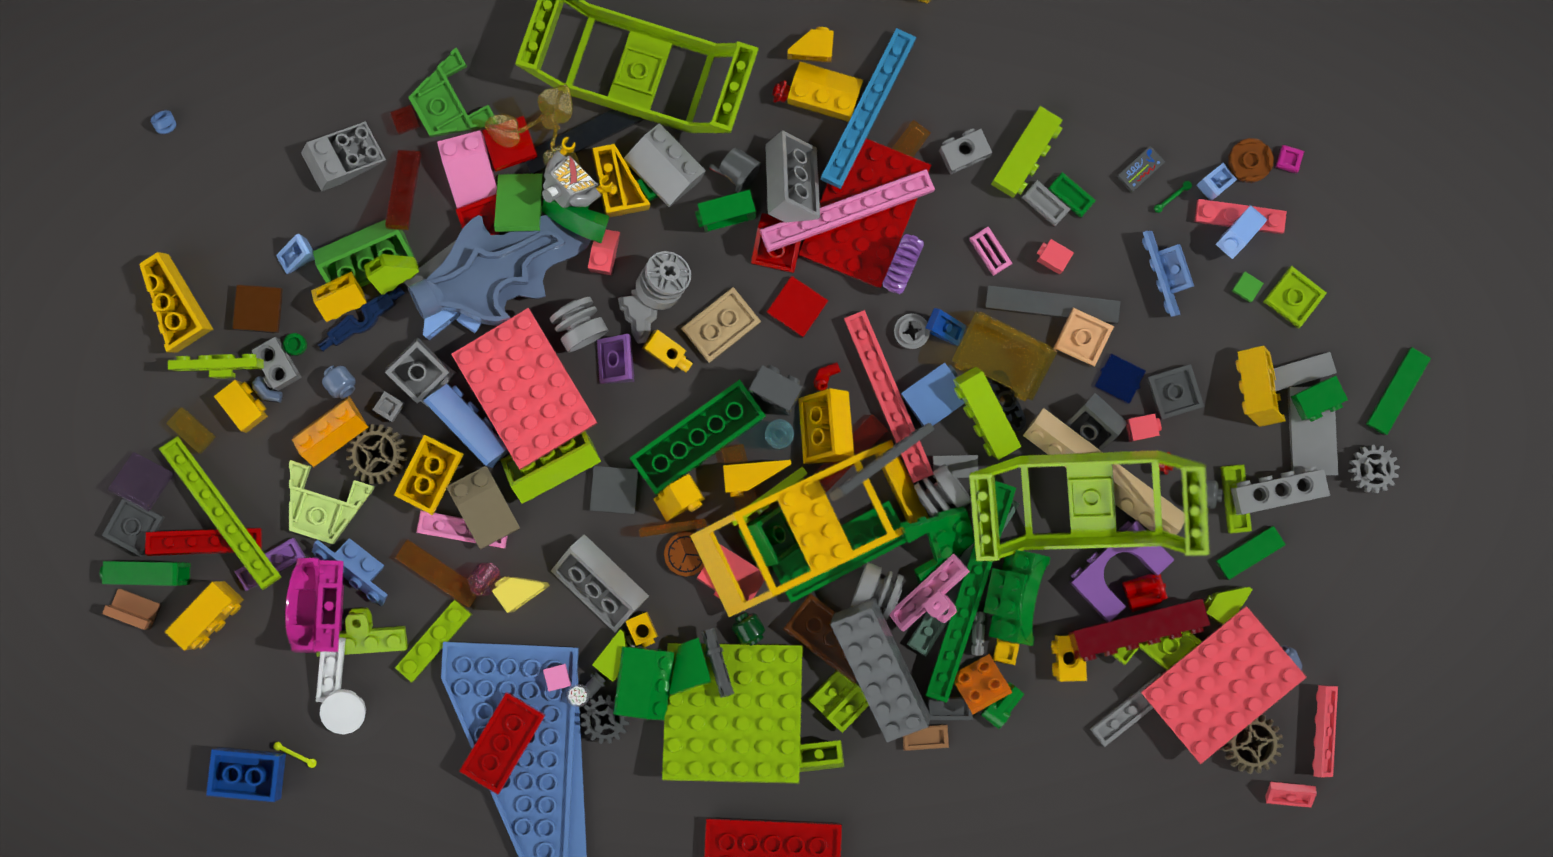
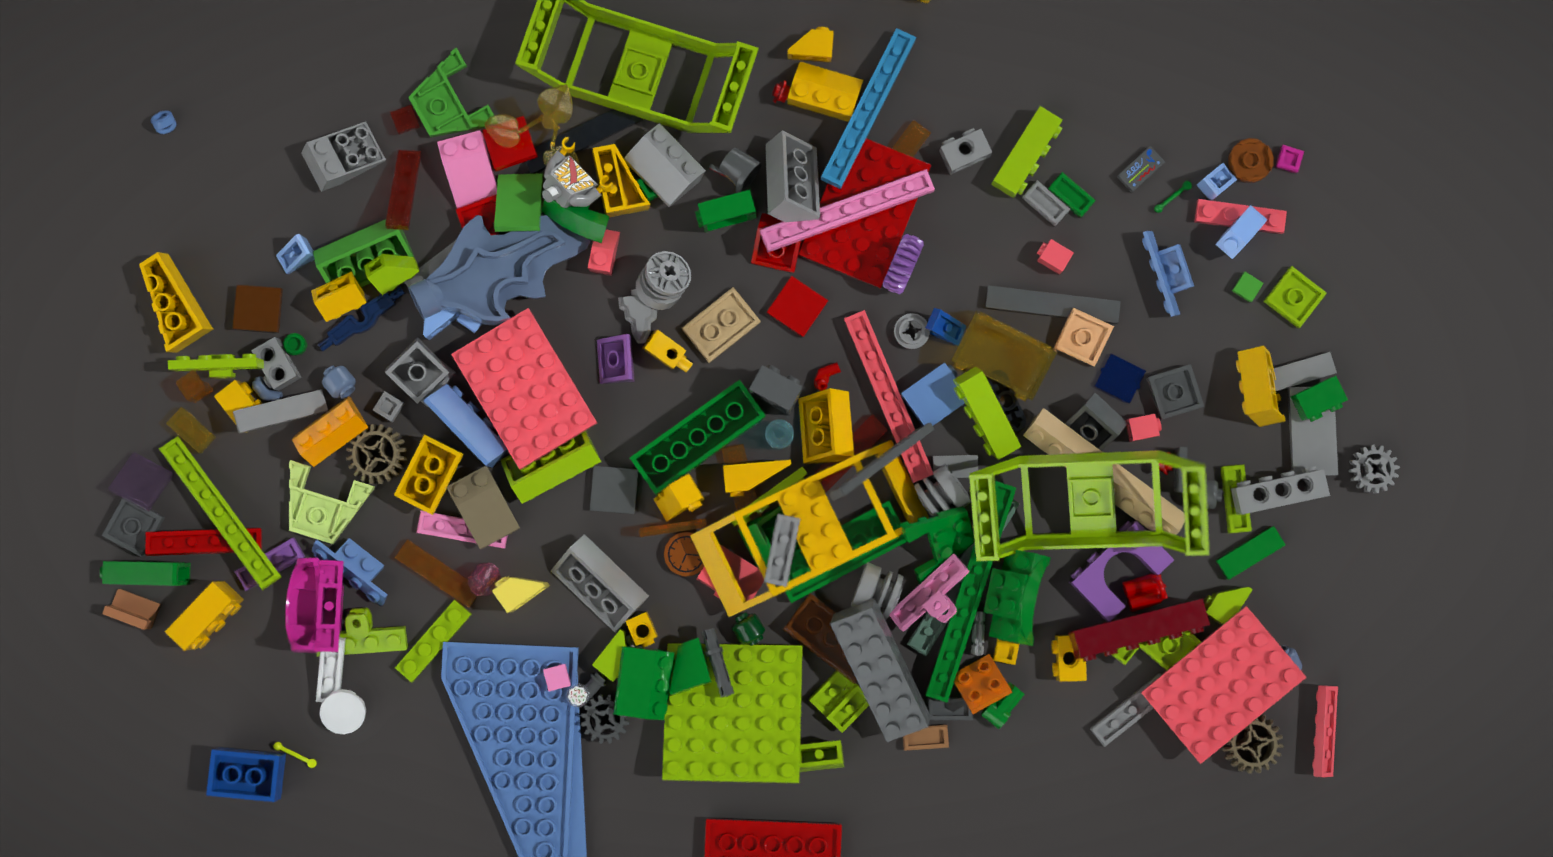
(193, 387): none -> clear orange bracket
(280, 411): none -> light grey tile
(502, 743): red plate -> none
(577, 321): light grey wheel -> none
(782, 550): none -> light grey tile
(973, 240): bright pink tile -> none
(1178, 479): none -> dark grey tile
(1290, 794): coral plate -> none
(1398, 391): green tile -> none

